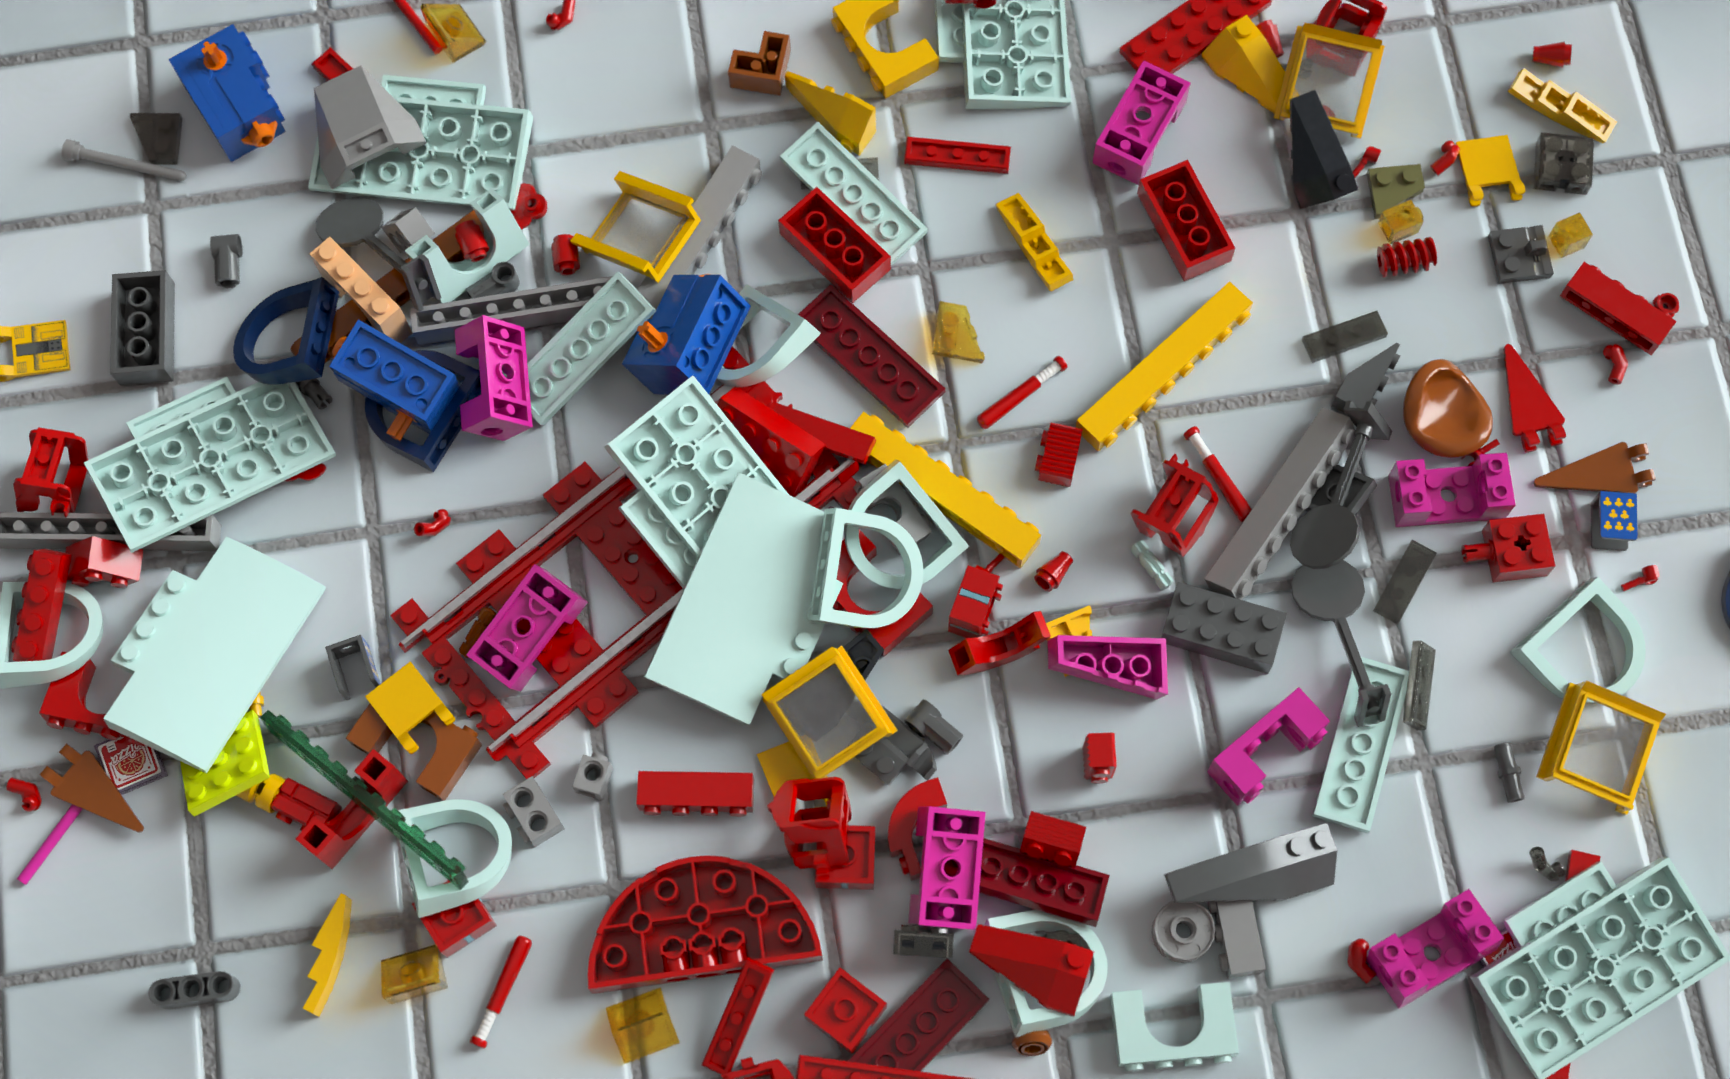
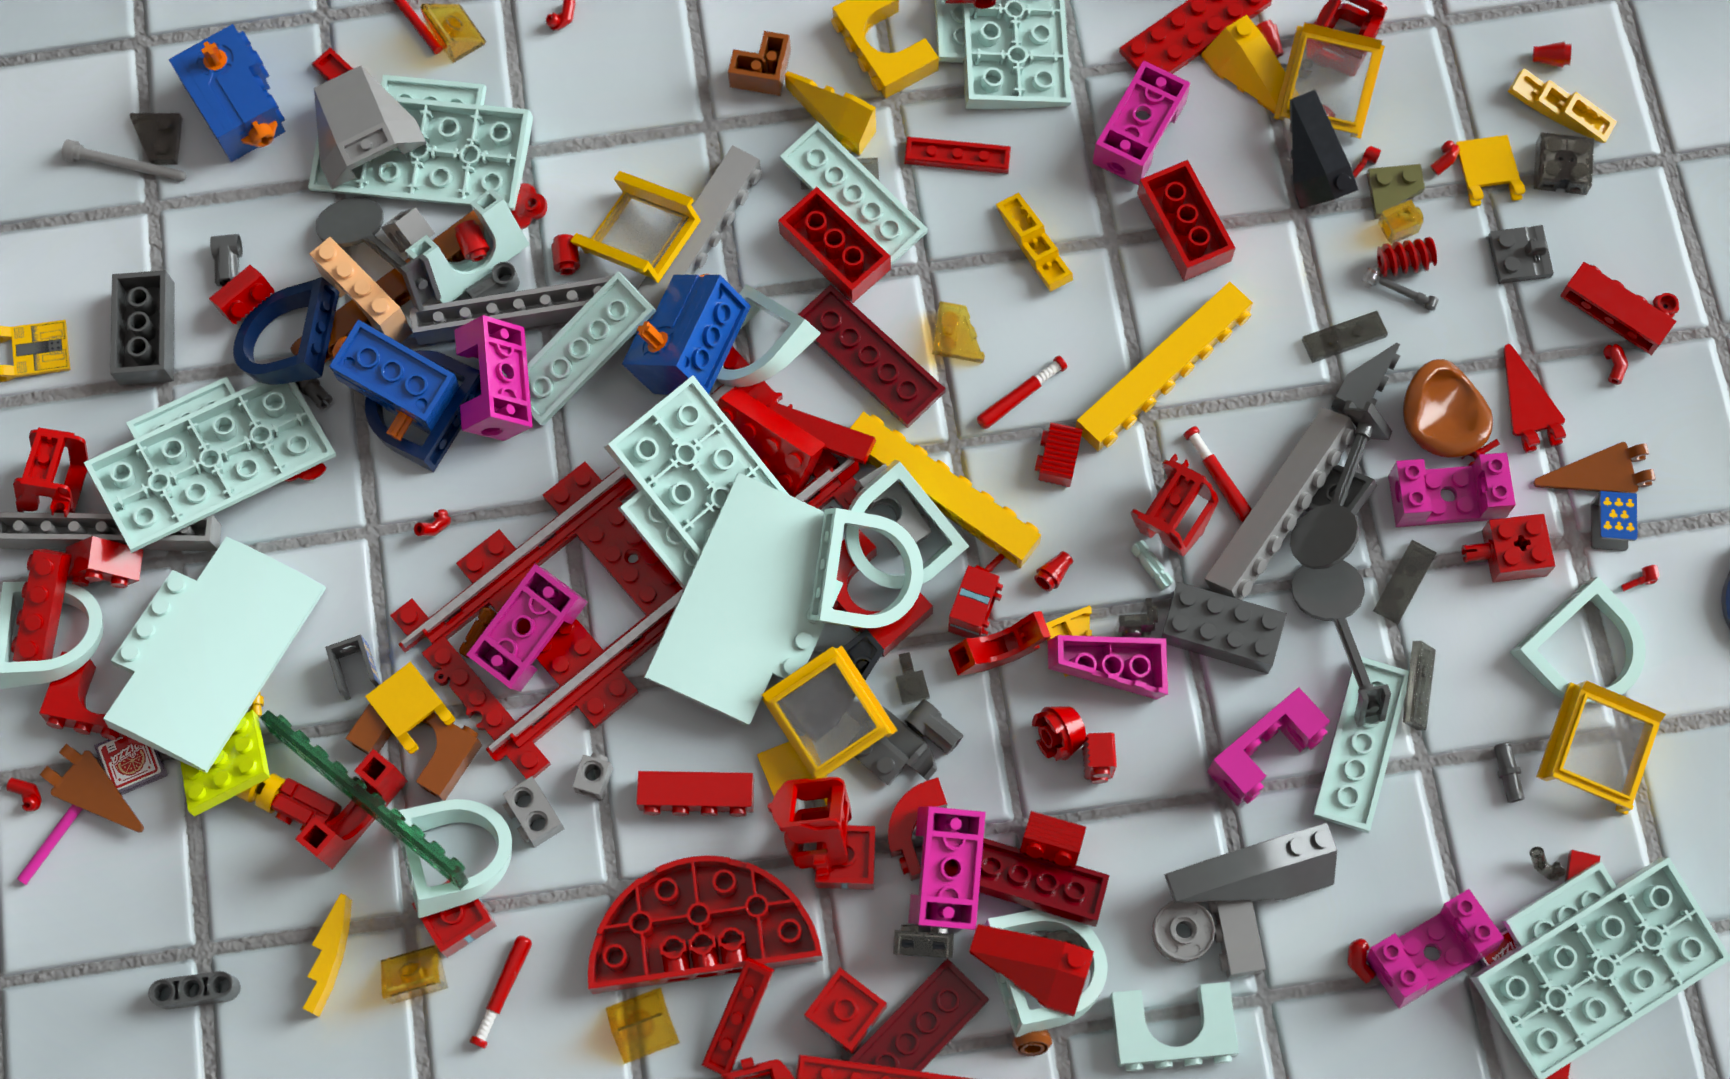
(242, 294): none -> red brick
(911, 684): none -> clear smoke plate
(1060, 731): none -> red cone
(1139, 624): none -> clear smoke bracket
(1373, 277): none -> dark grey piece
(1570, 235): clear yellow brick -> none

